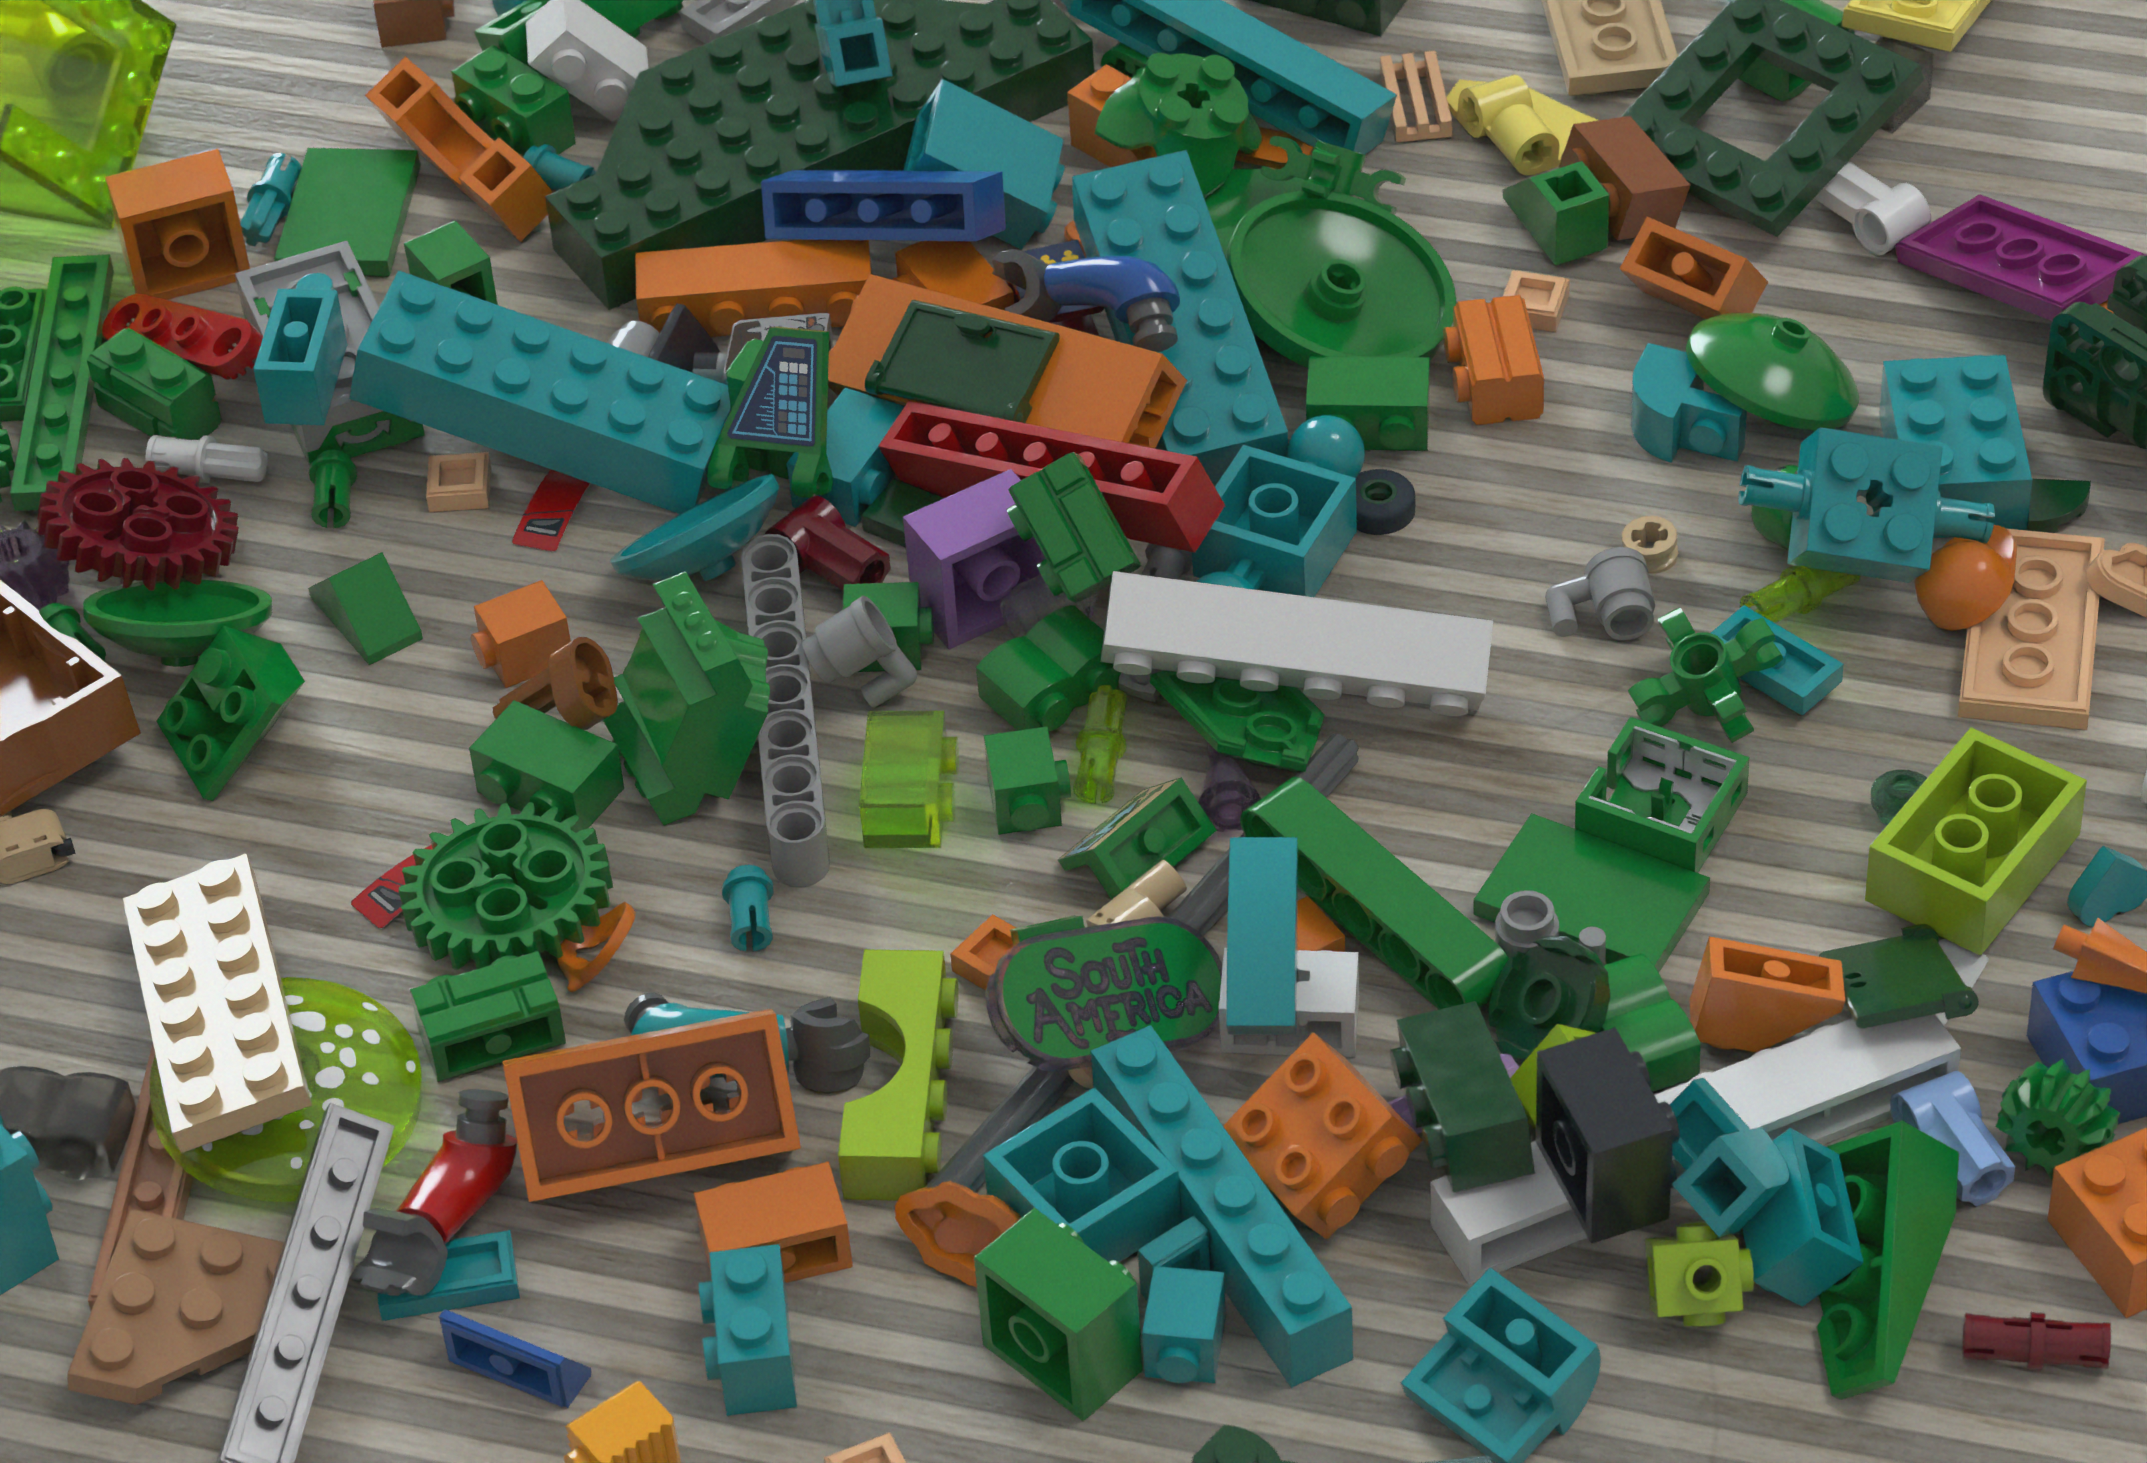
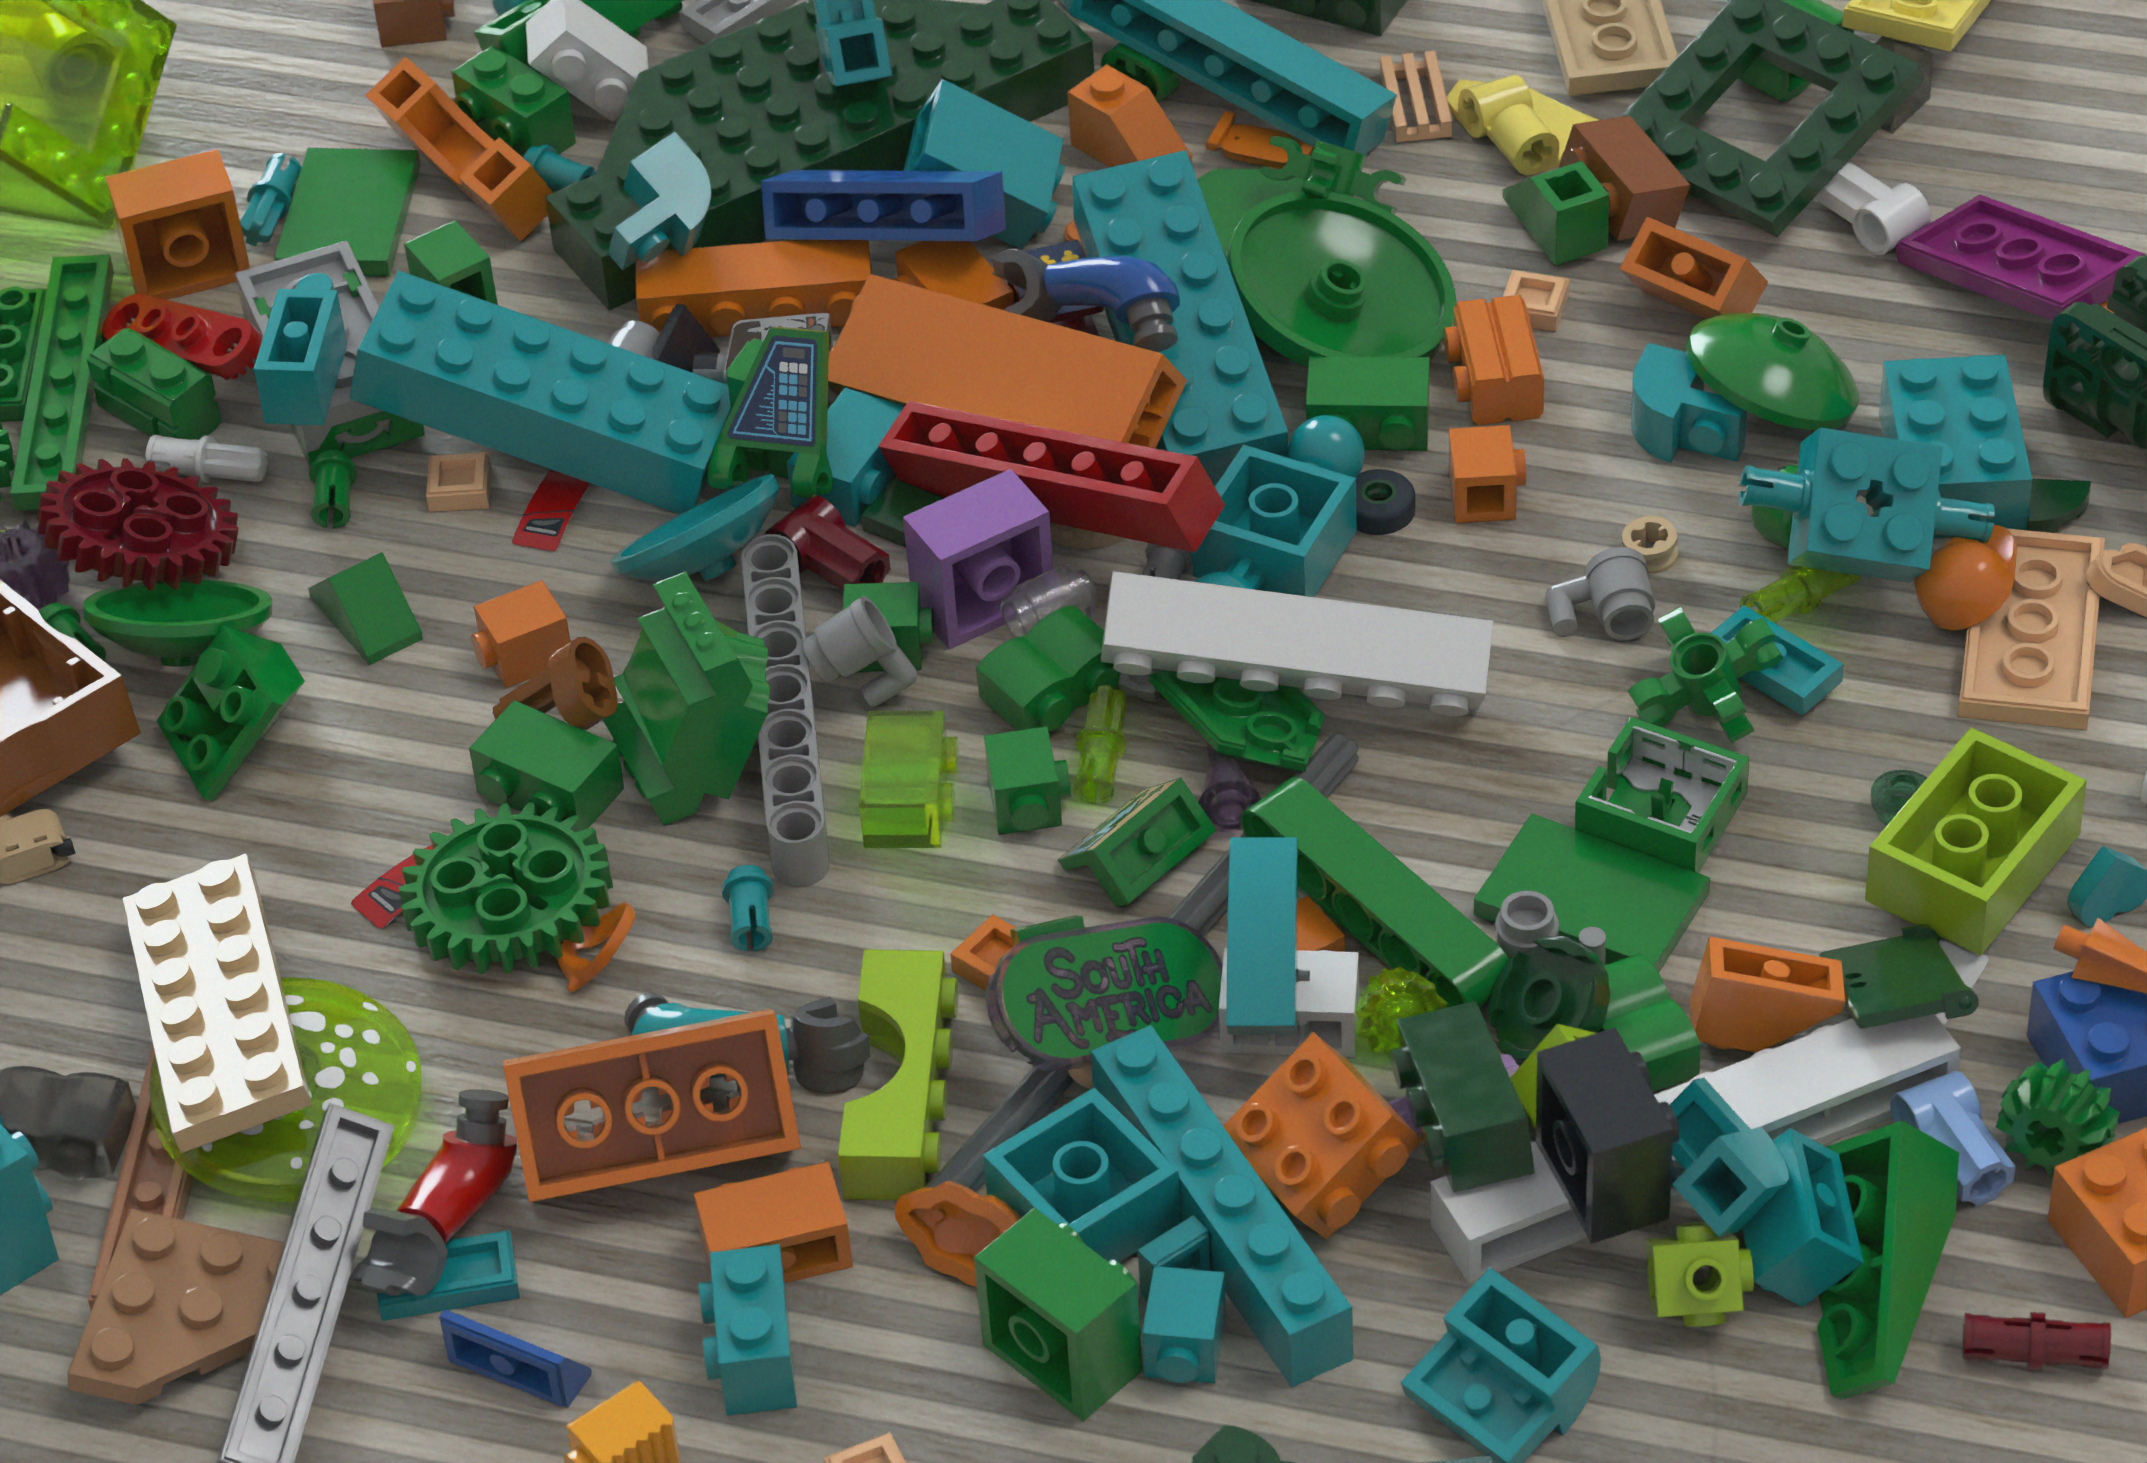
(487, 1015): green brick -> none
(673, 201): none -> teal brick
(947, 362): dark green door -> none
(1071, 527): green brick -> none
(1143, 897): tan piece -> none
(1183, 106): green brick -> none
(1392, 997): none -> clear neon green piece
(1484, 473): none -> orange brick

